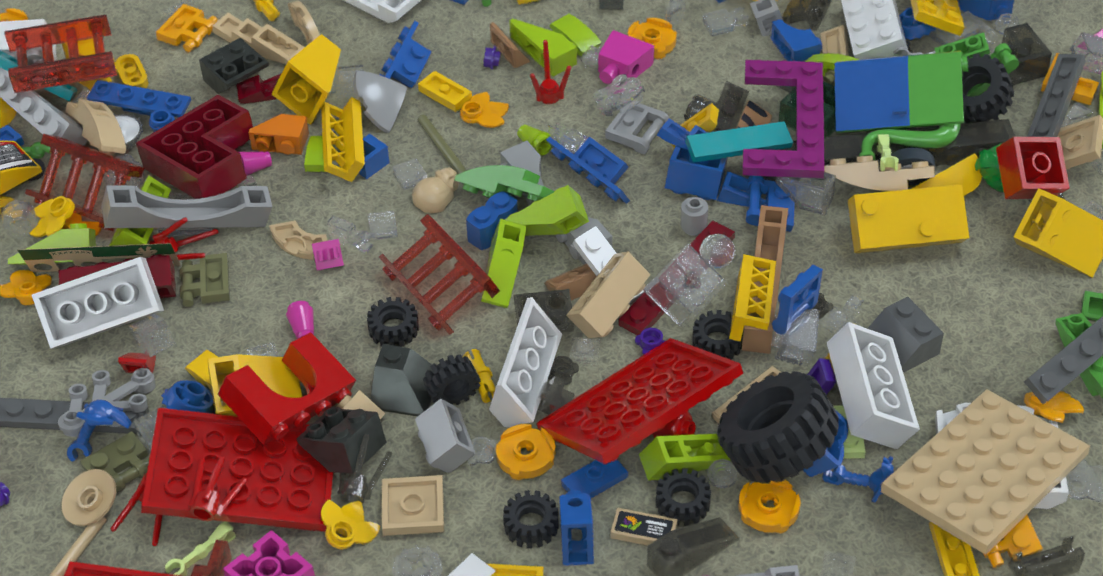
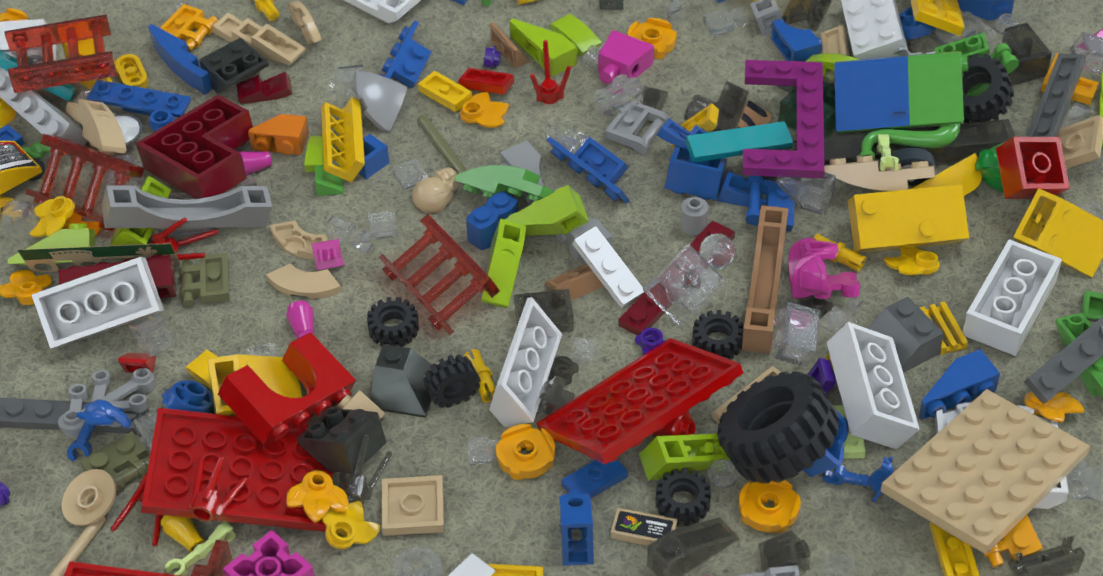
(179, 60): none -> blue slope
(182, 531): none -> yellow cone
(301, 283): none -> tan tile
(308, 78): yellow slope -> none
(317, 498): none -> light orange plate
(327, 183): none -> bright green slope
(444, 436): light grey brick -> none
(486, 80): none -> red plate
(531, 533): black tyre -> none
(536, 138): lime cone -> none
(609, 295): tan brick -> none
(654, 97): none -> clear smoke plate
(747, 290): yellow fence -> none
(784, 551): none -> clear smoke bracket
(797, 298): blue plate -> none
(809, 272): none -> dark pink piece
(845, 256): none -> yellow pin
(914, 262): none -> yellow plate
(953, 325): none -> yellow tile
(960, 384): none -> blue slope
(1011, 297): none -> white brick

